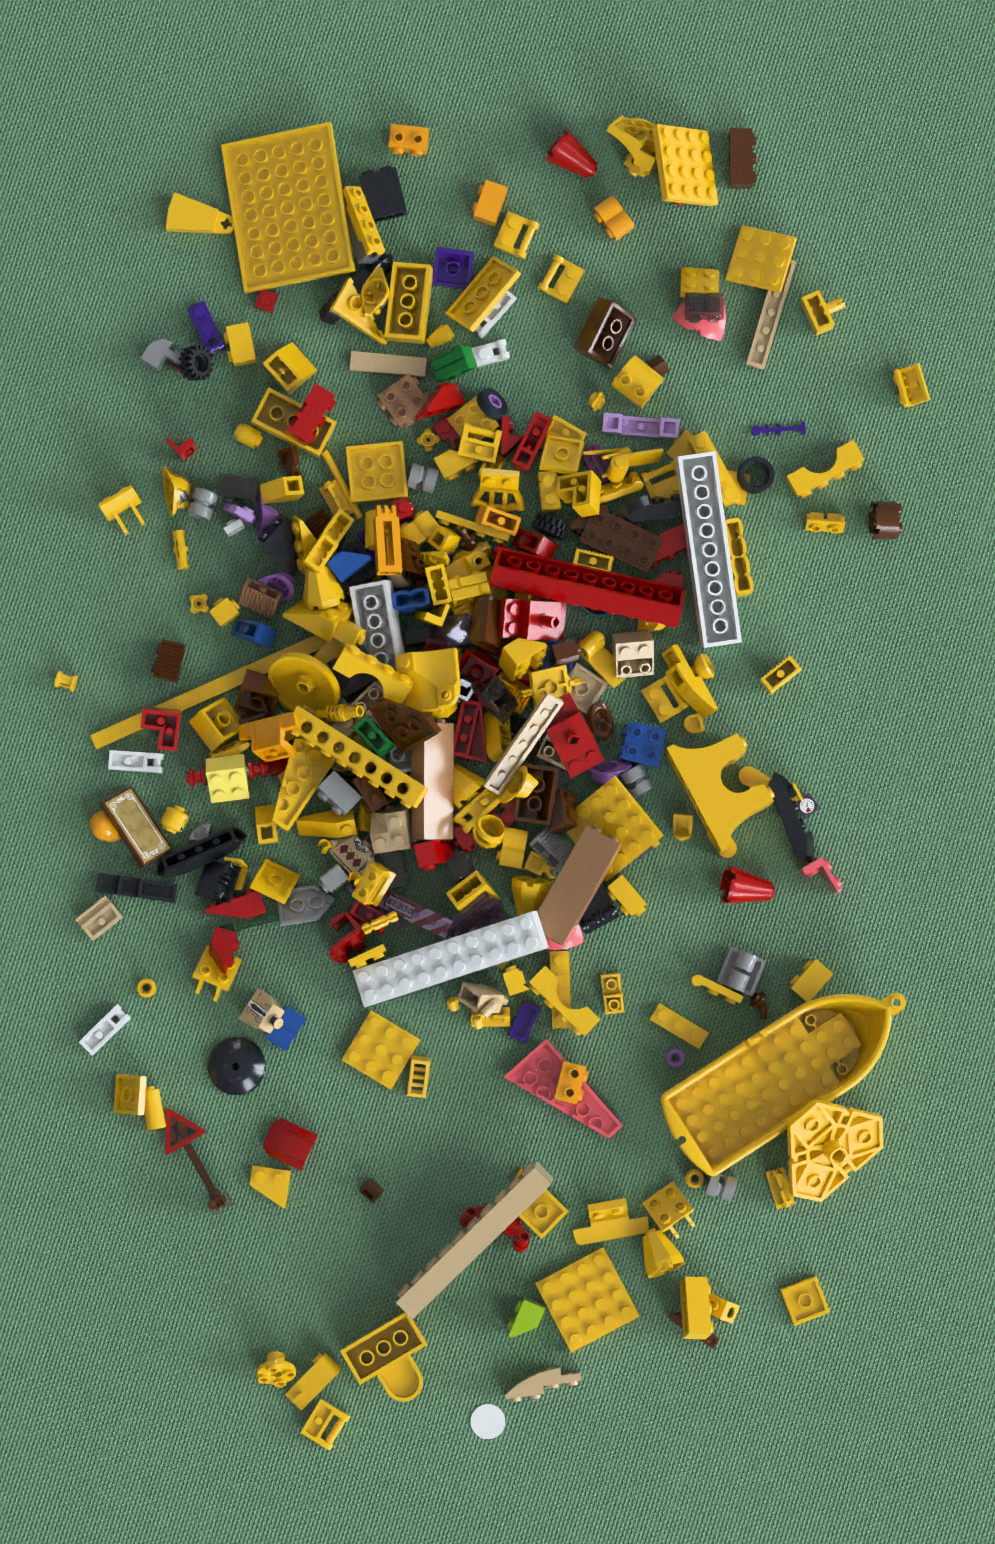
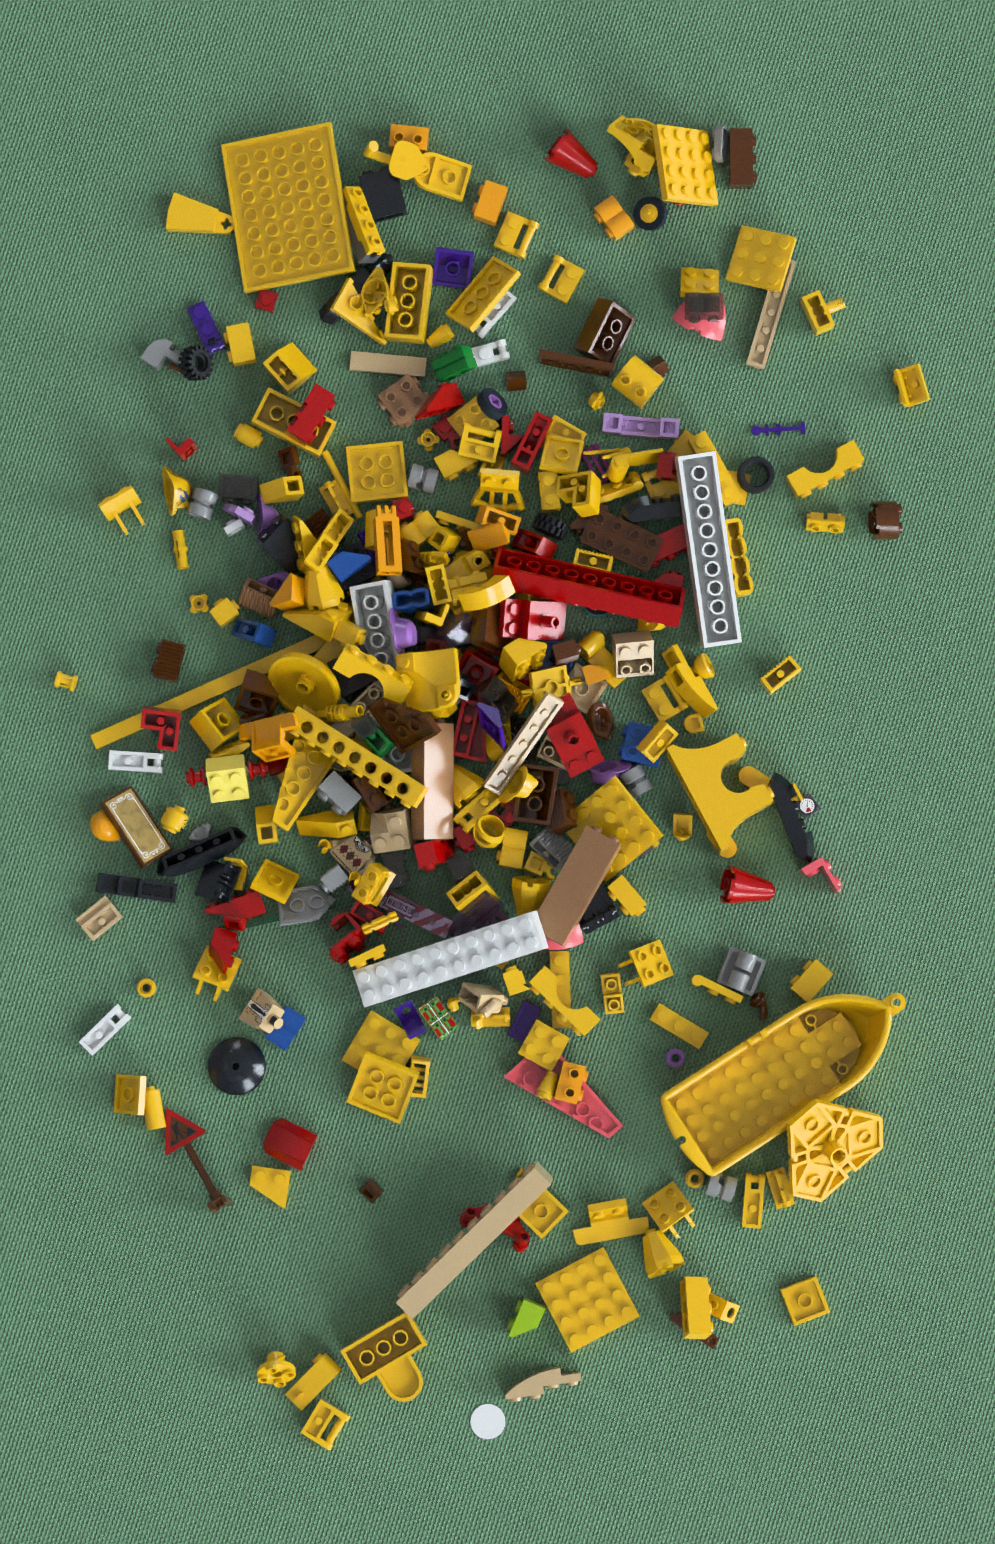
(235, 923): none -> red slope
(290, 593): none -> light orange slope
(364, 726): none -> clear smoke plate
(383, 1087): none -> yellow plate
(391, 304): none -> yellow plate
(403, 631): none -> medium lavender piece
(411, 1021): none -> dark purple bracket
(438, 1018): none -> piece
(443, 174): none -> yellow plate
(489, 536): none -> light orange slope
(491, 593): none -> yellow brick
(491, 723): none -> dark purple slope
(516, 381): none -> reddish brown slope
(544, 1045): none -> yellow plate
(548, 1086): none -> yellow cone
(576, 363): none -> reddish brown tile
(595, 673): none -> light orange brick
(650, 213): none -> black wheel
(650, 964): none -> yellow plate
(657, 740): none -> yellow slope
(666, 467): none -> red brick
(720, 138): none -> light grey plate
(753, 1201): none -> yellow plate

